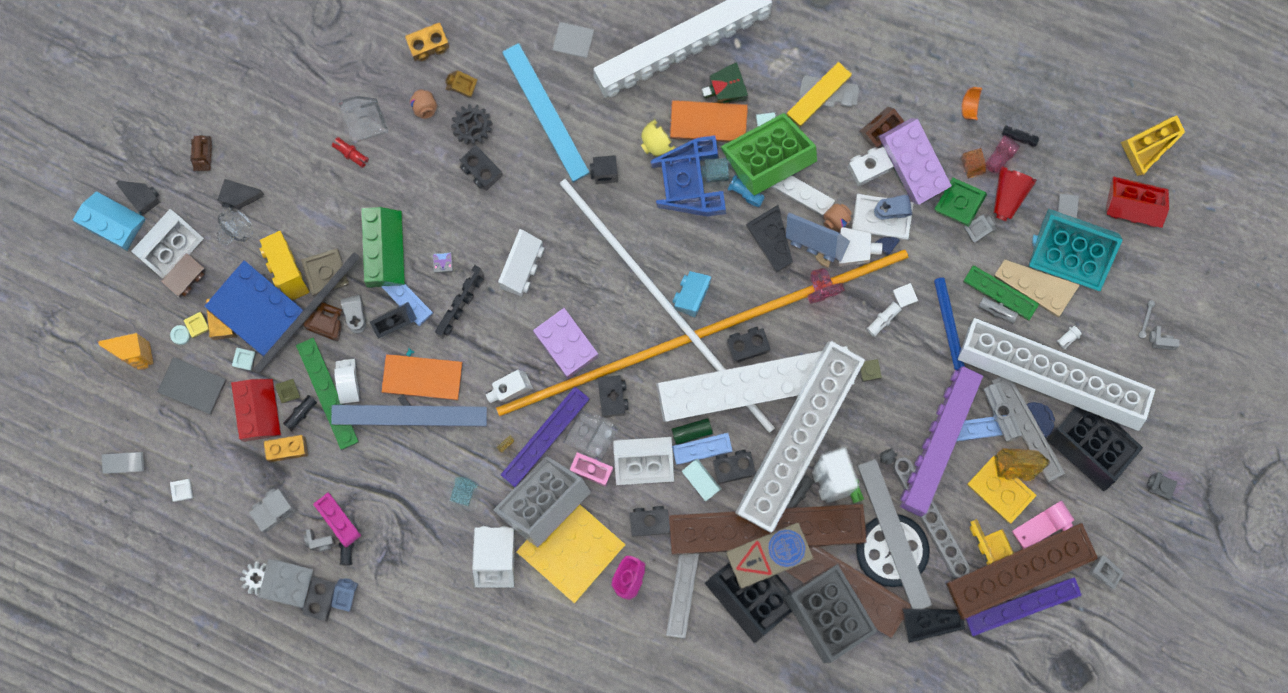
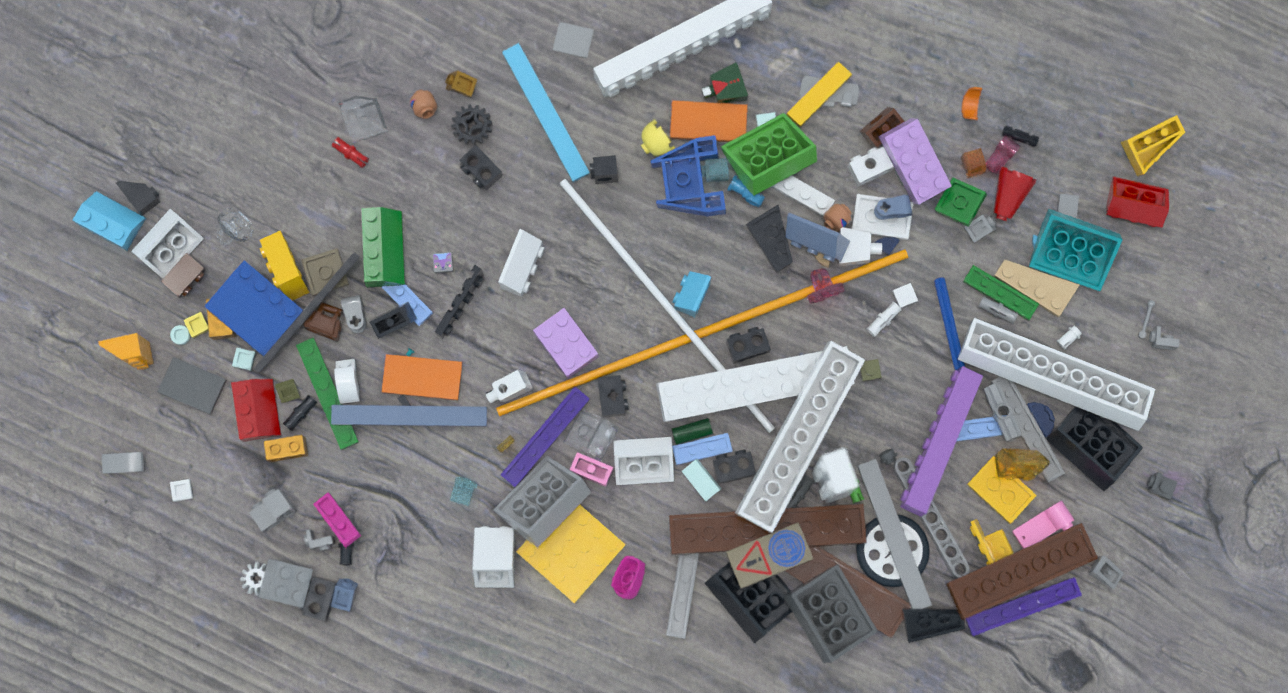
(201, 153): reddish brown piece -> none
(237, 195): black slope -> none
(425, 37): brick -> none
(661, 524): black brick -> none

